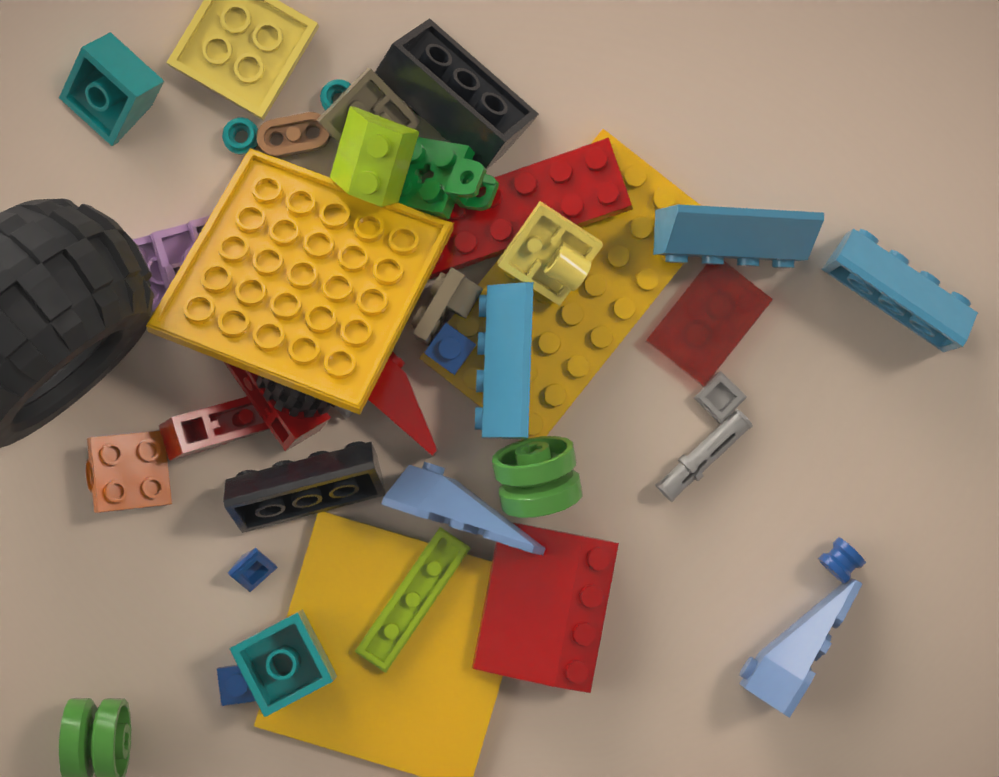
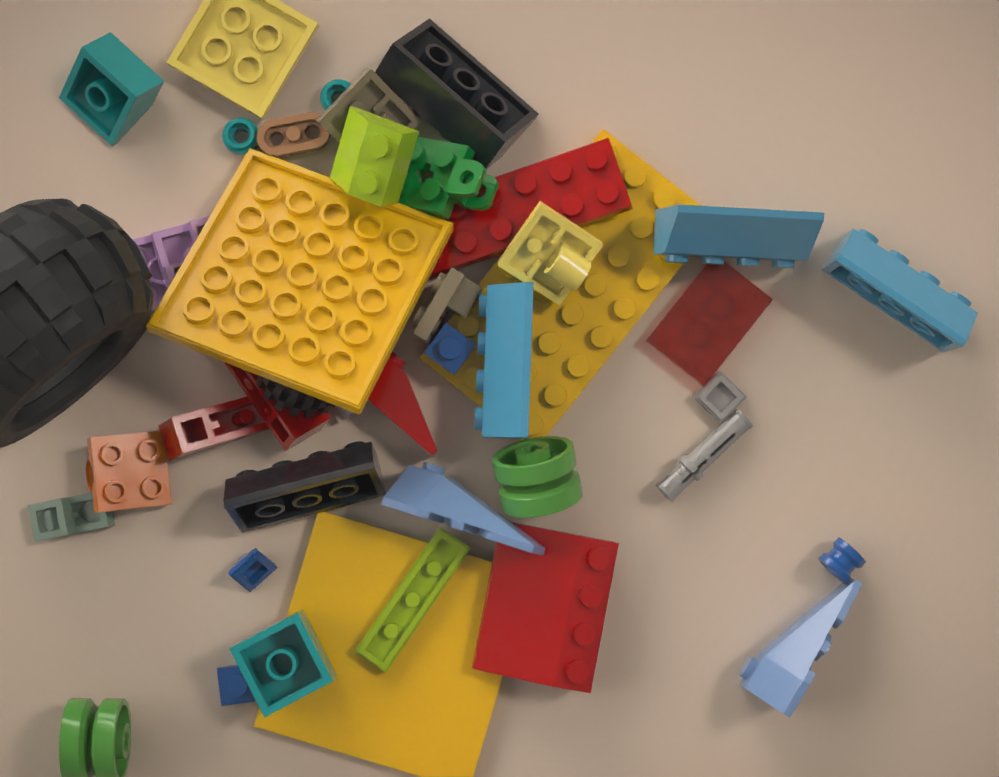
(67, 517): none -> sand green slope

